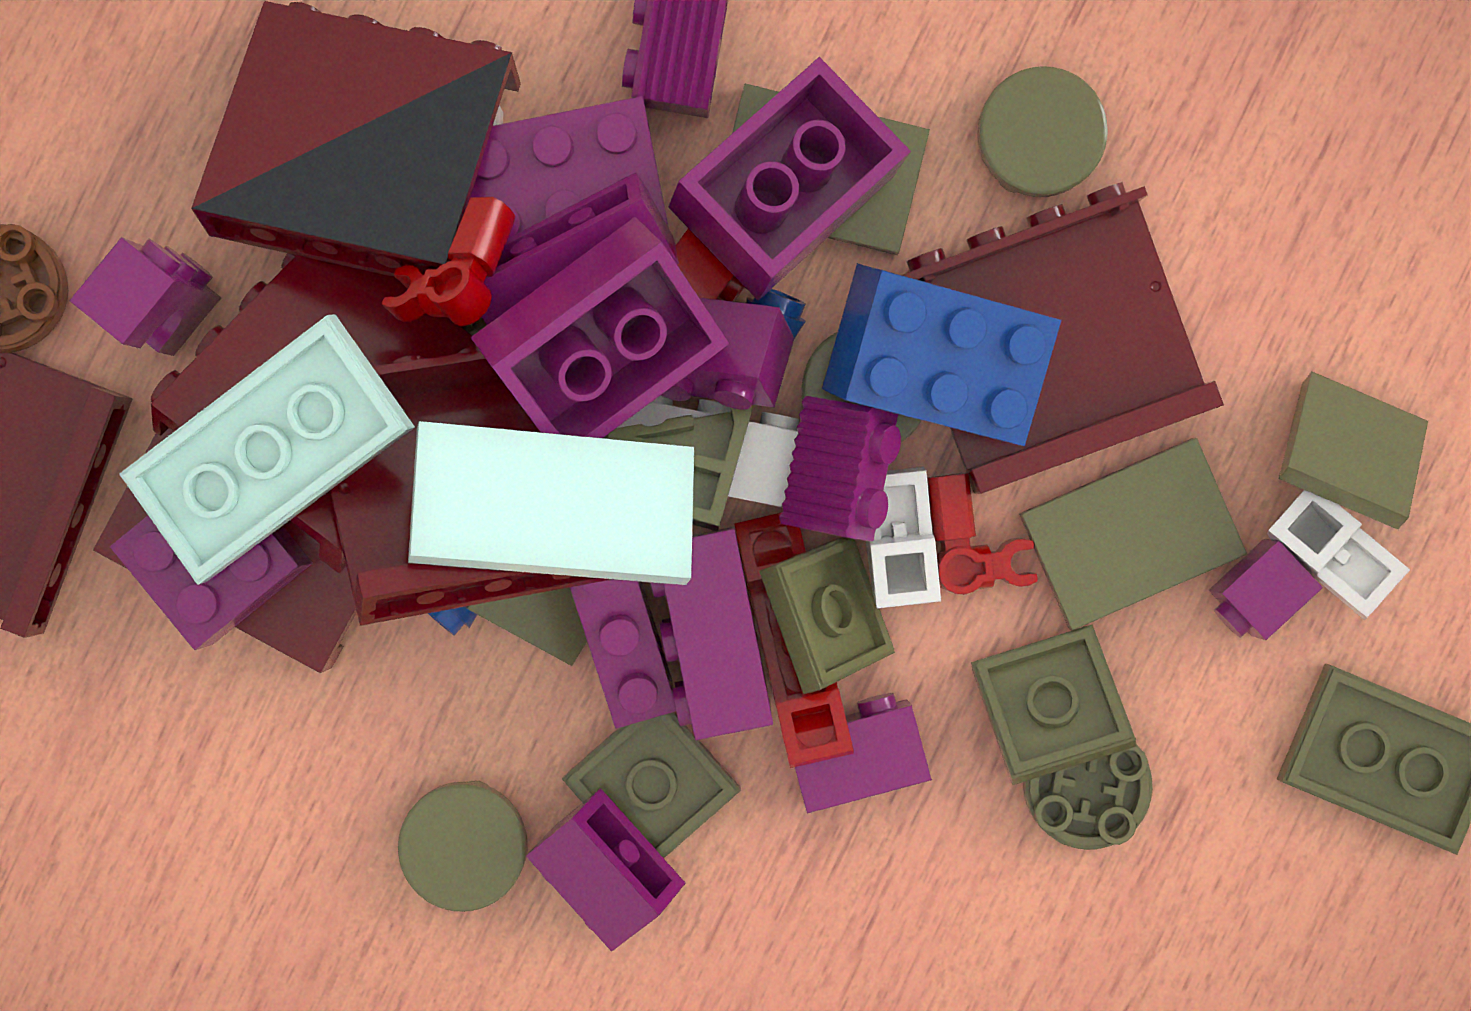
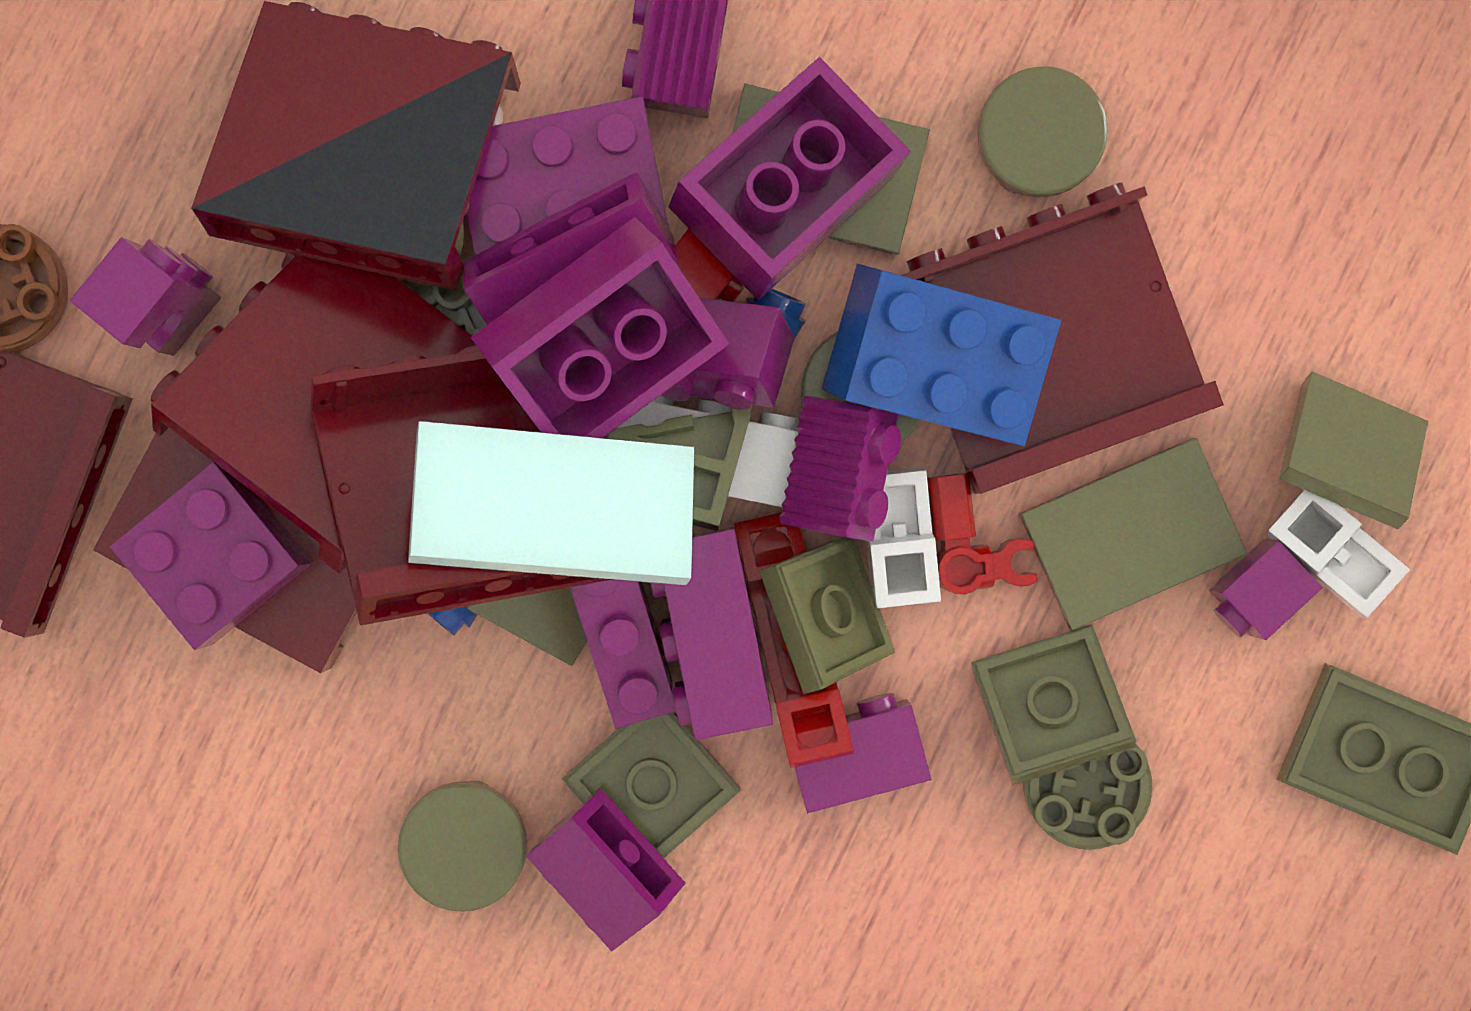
(267, 449): light aqua tile -> none
(458, 286): red bar -> none

